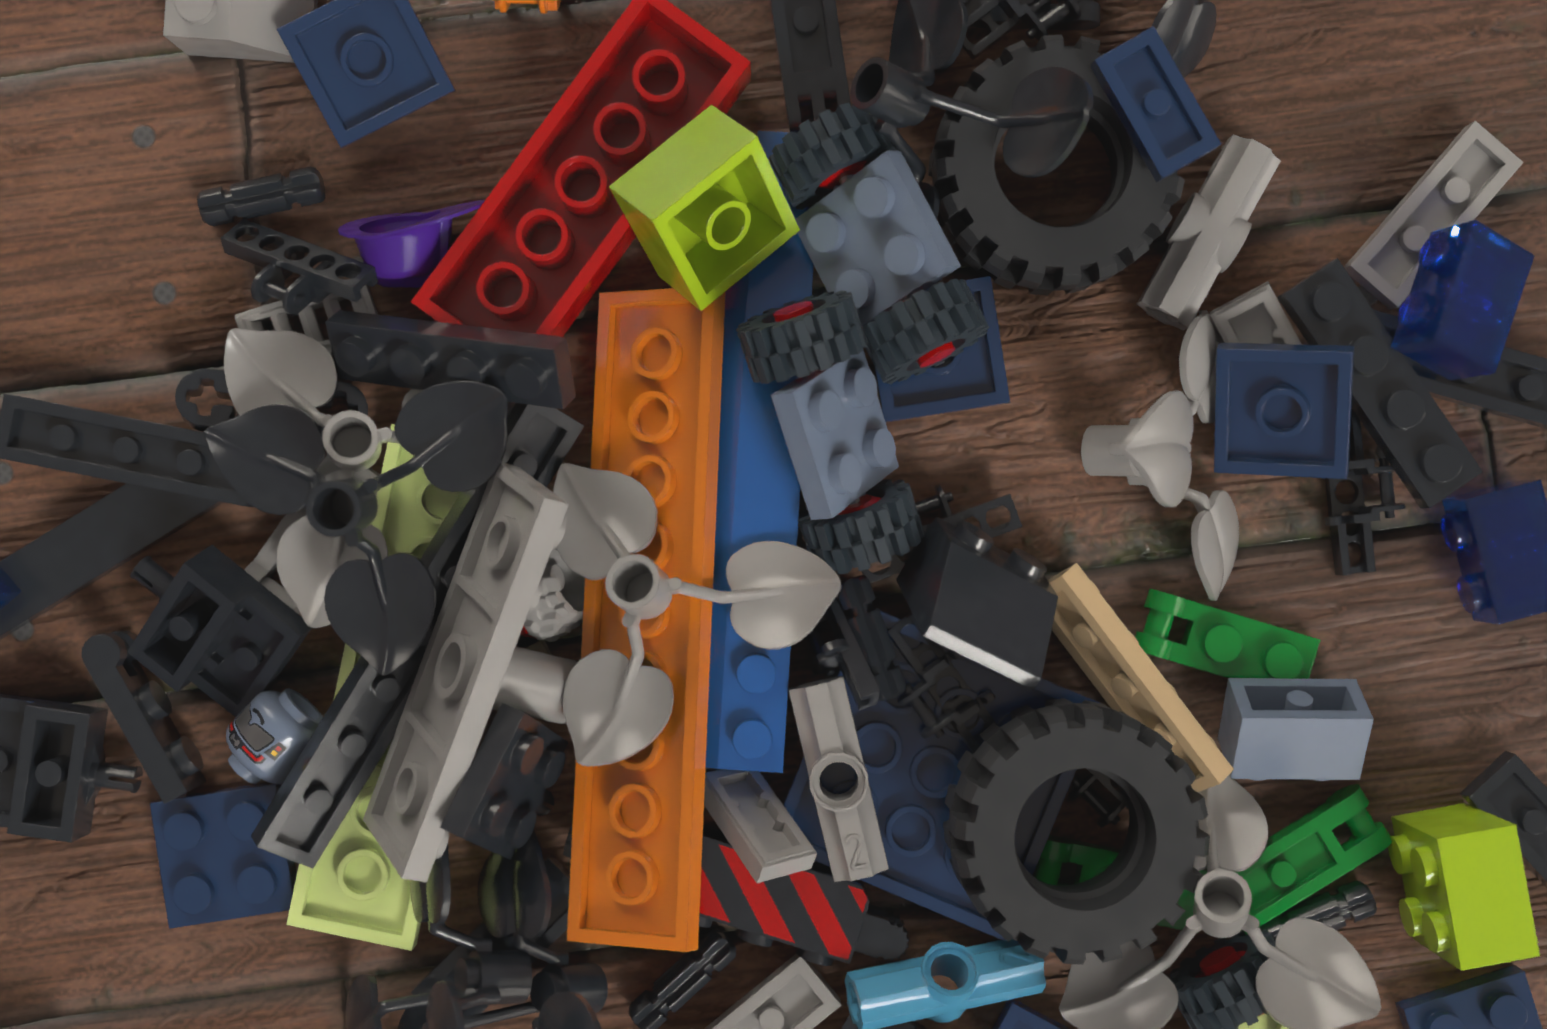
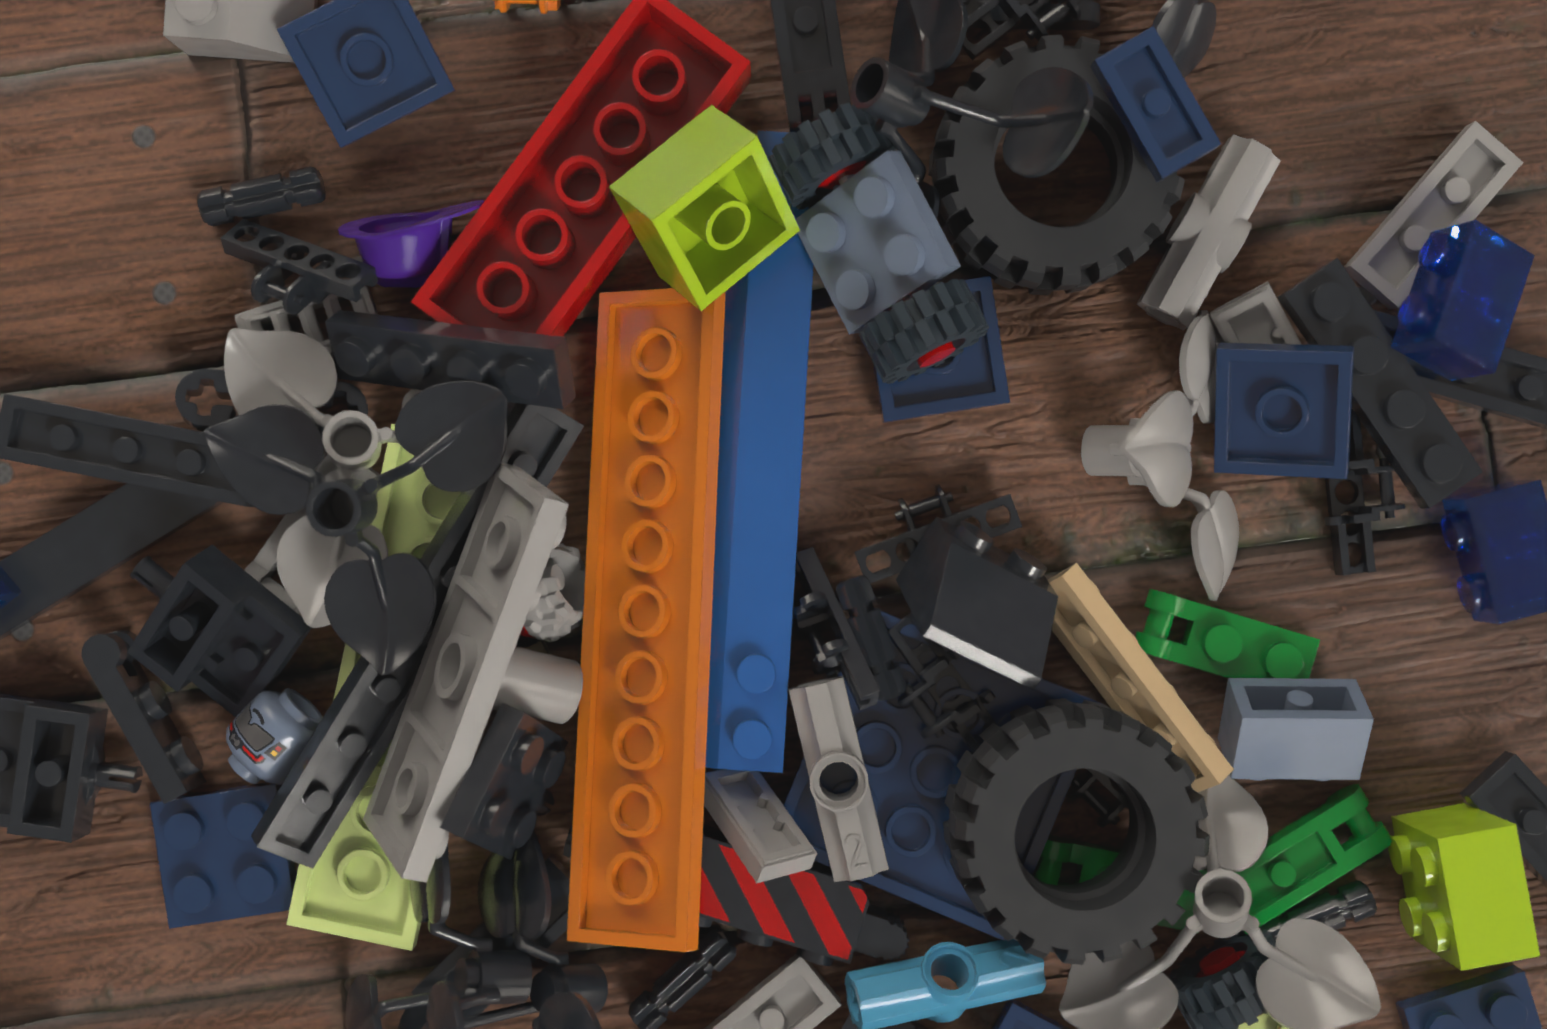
(614, 701): light grey plant -> none
(833, 430): plate -> none

